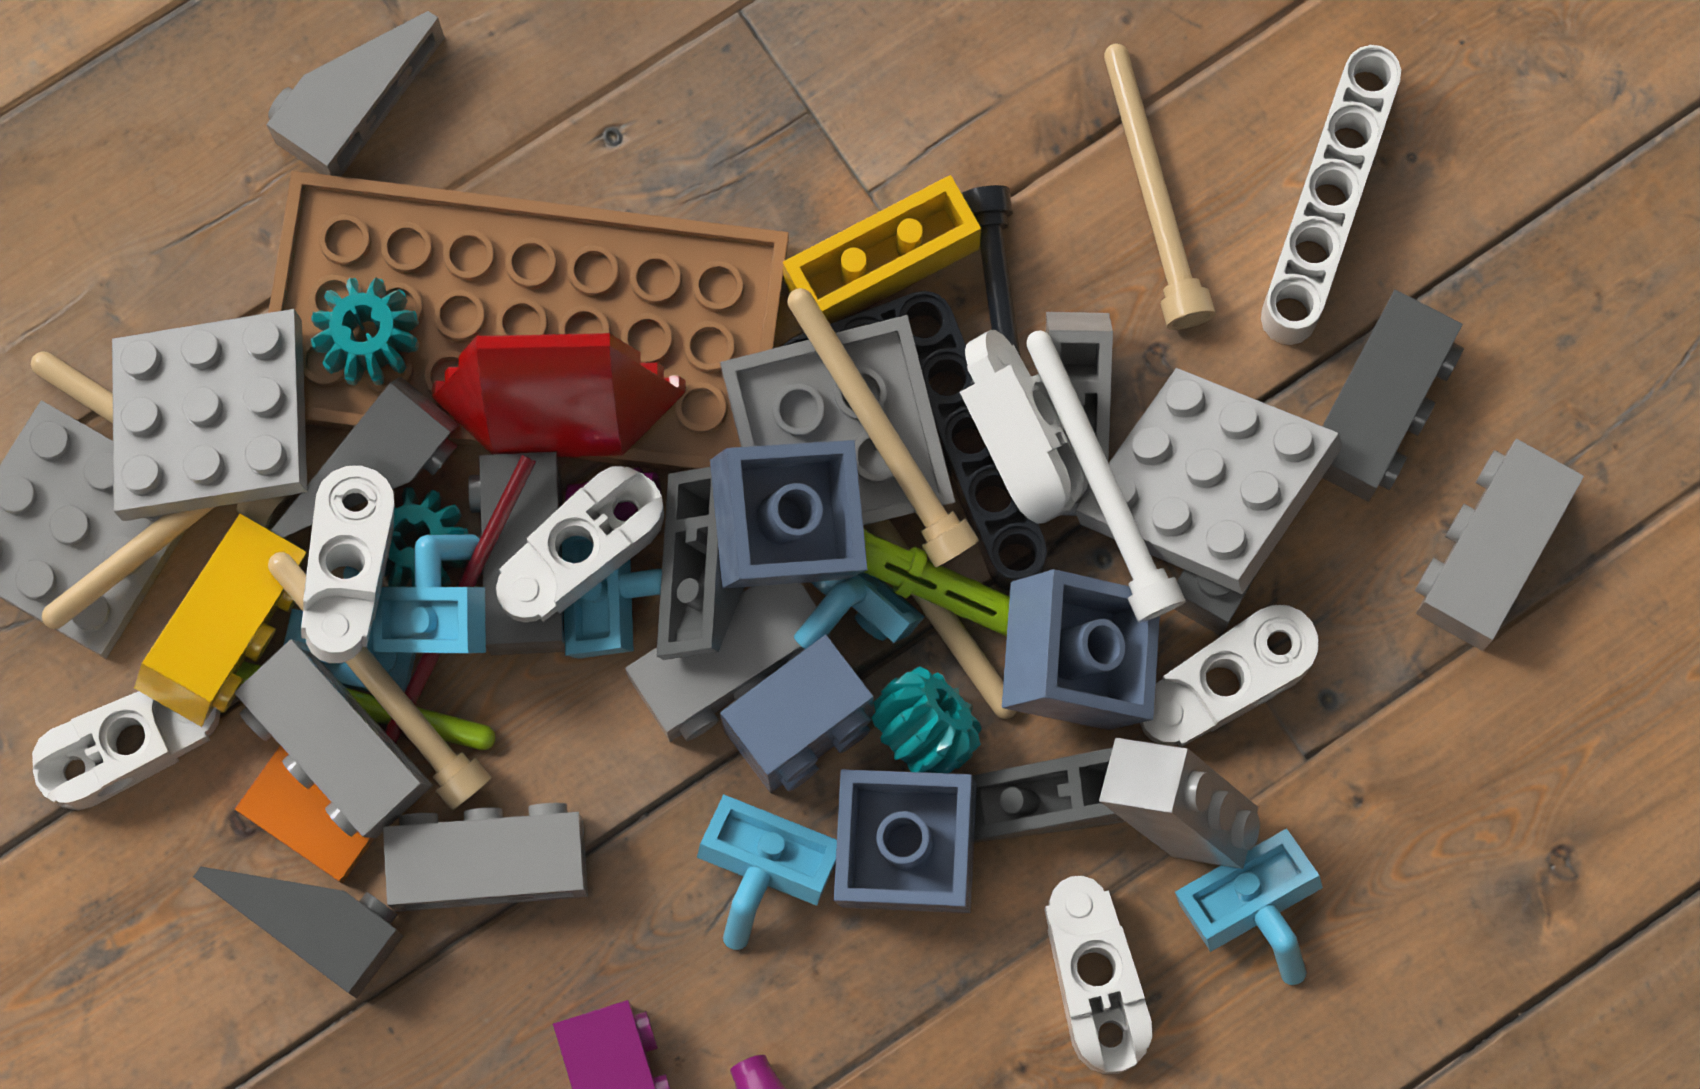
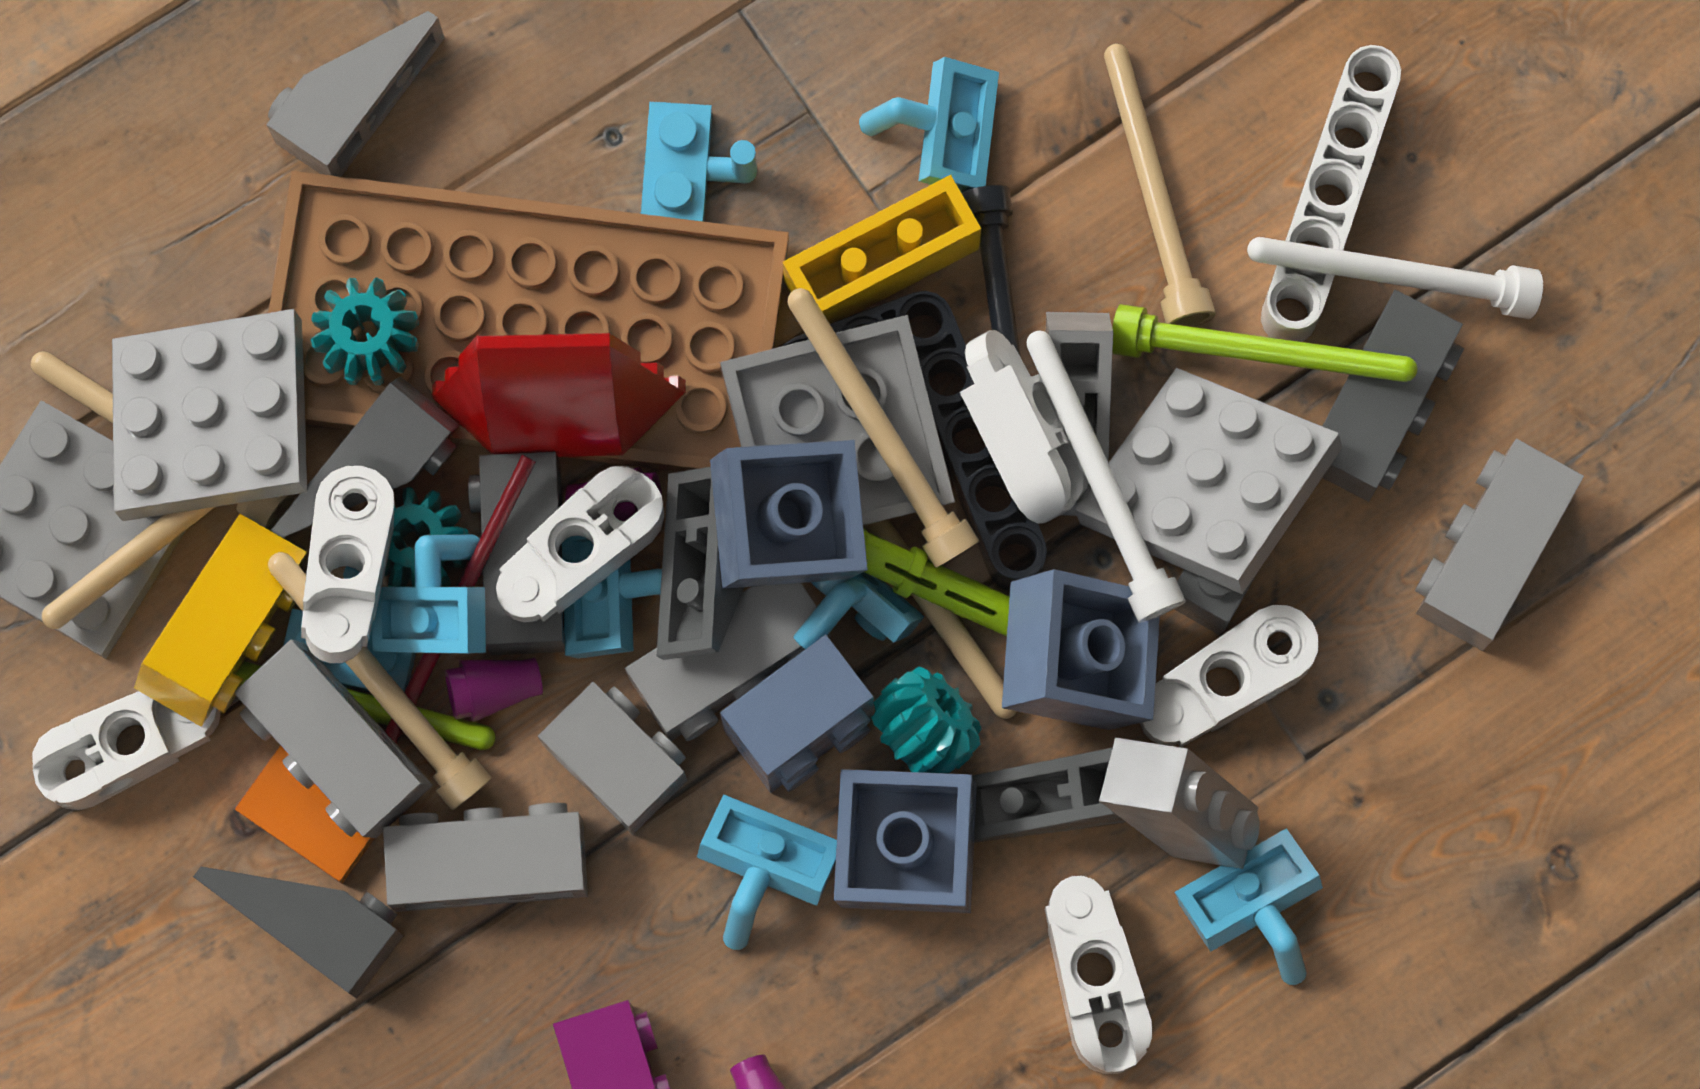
(489, 686): none -> magenta cone
(614, 756): none -> light grey brick
(680, 161): none -> medium azure plate
(954, 122): none -> medium azure plate
(1139, 332): none -> lime piece
(1513, 291): none -> white piece

